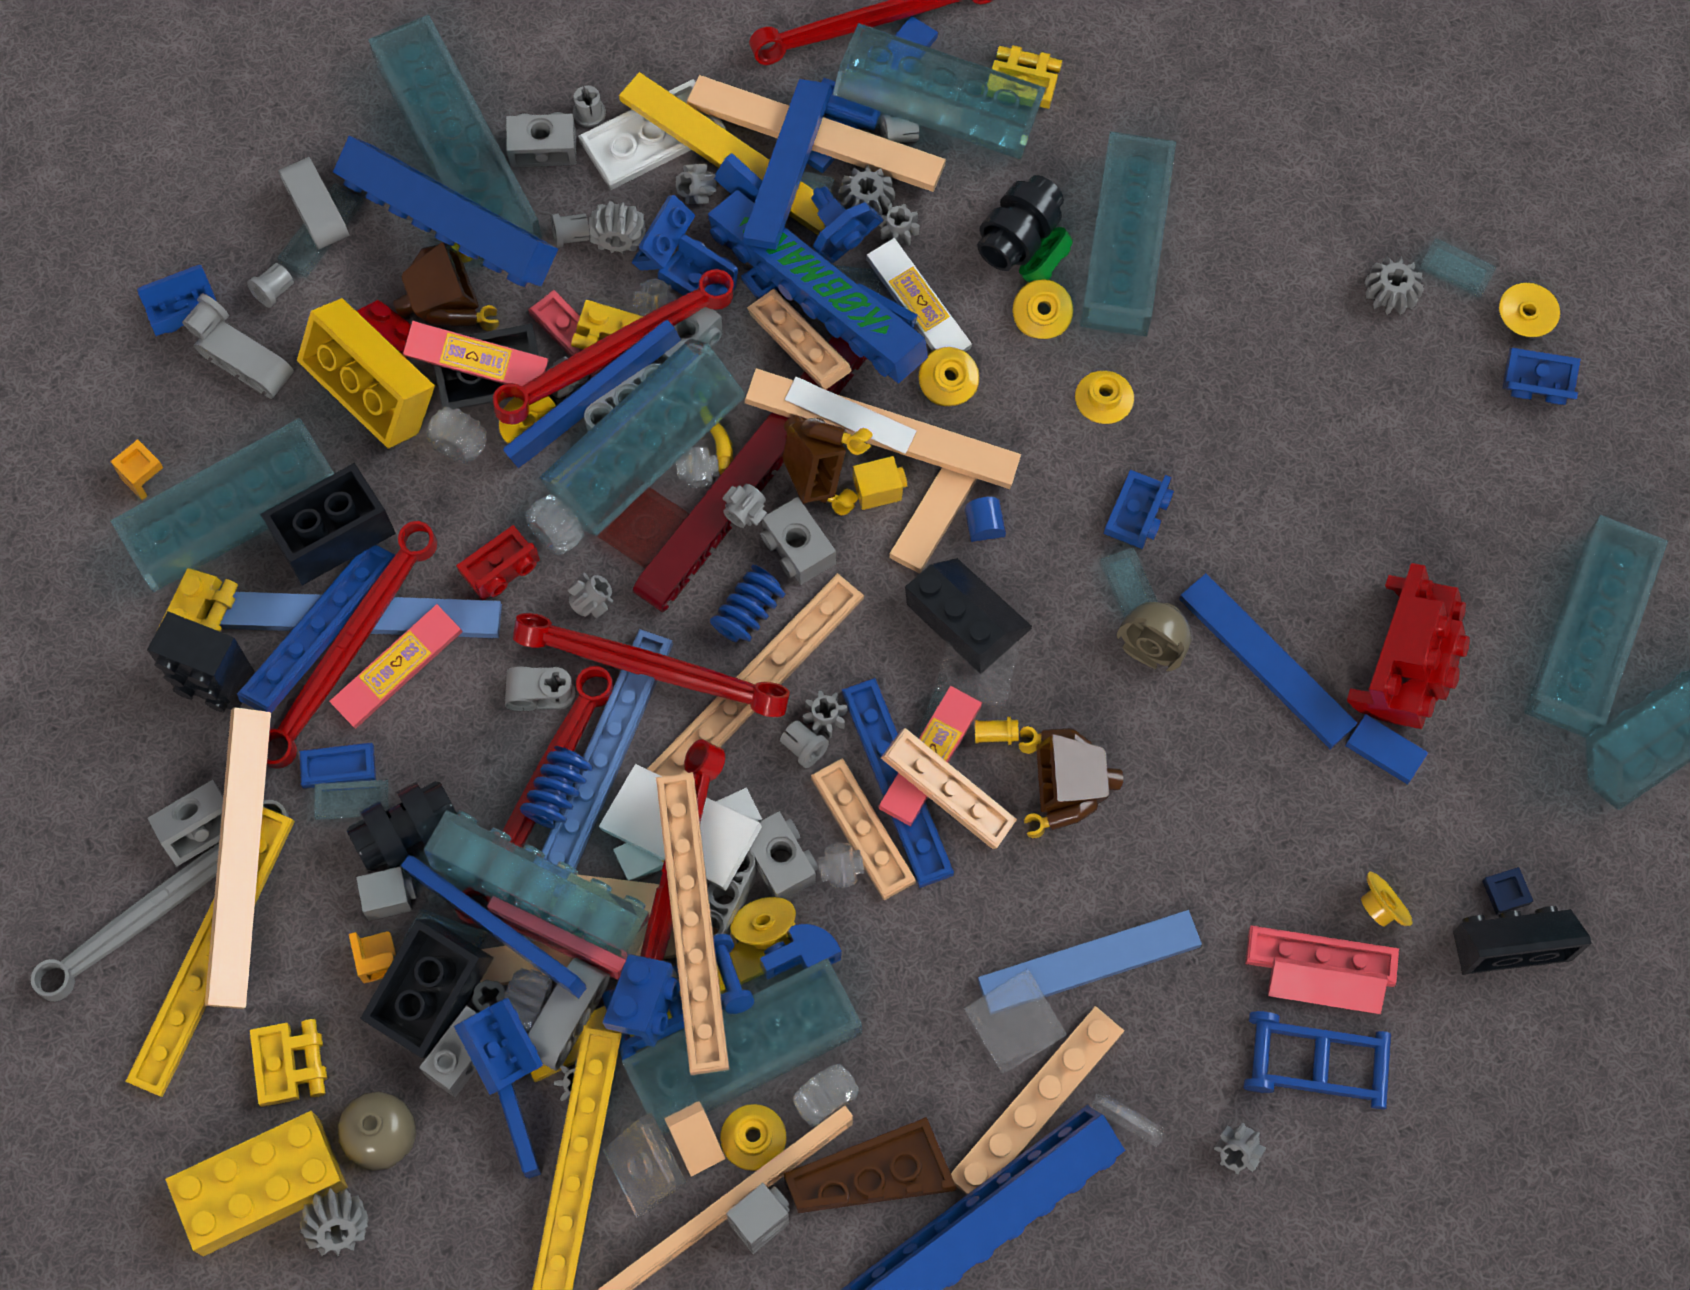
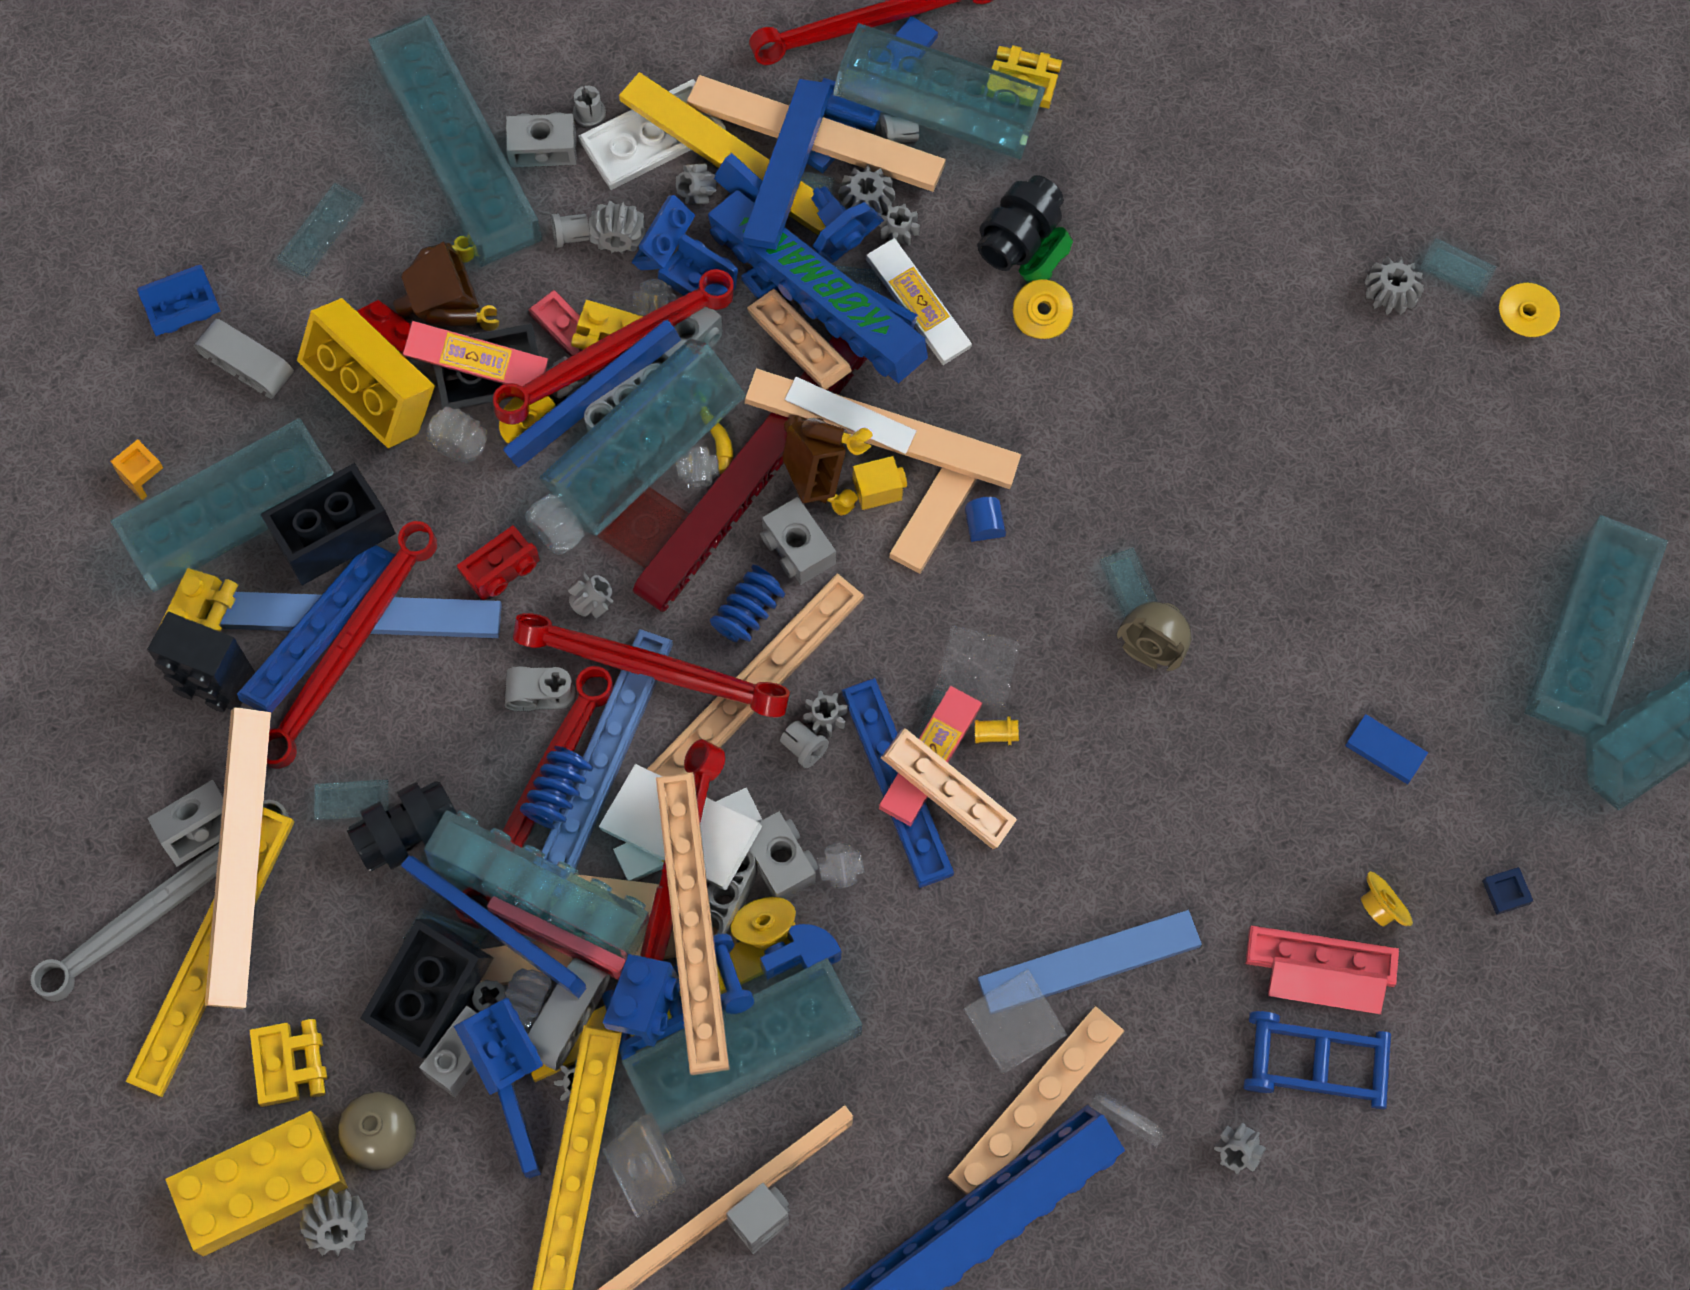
(205, 316): light grey bush -> none
(270, 284): light grey bush -> none
(313, 203): light grey beam -> none
(337, 764): blue tile -> none
(372, 955): light orange panel -> none
(386, 893): light grey brick -> none
(396, 666): coral tile -> none
(446, 212): blue brick -> none
(695, 1138): light nougat tile -> none
(744, 505): light grey gear -> none
(749, 1154): yellow piece -> none
(825, 1094): clear gear -> none
(863, 829): light nougat tile -> none
(878, 1170): reddish brown wing -> none
(938, 387): yellow piece -> none
(965, 612): black slope -> none
(1070, 776): torso -> none
(1102, 408): yellow piece -> none
(1128, 234): clear light blue brick -> none
(1137, 509): blue bracket -> none
(1268, 661): blue tile -> none
(1420, 645): red piece -> none
(1519, 940): black slope -> none
(1541, 374): blue bracket -> none

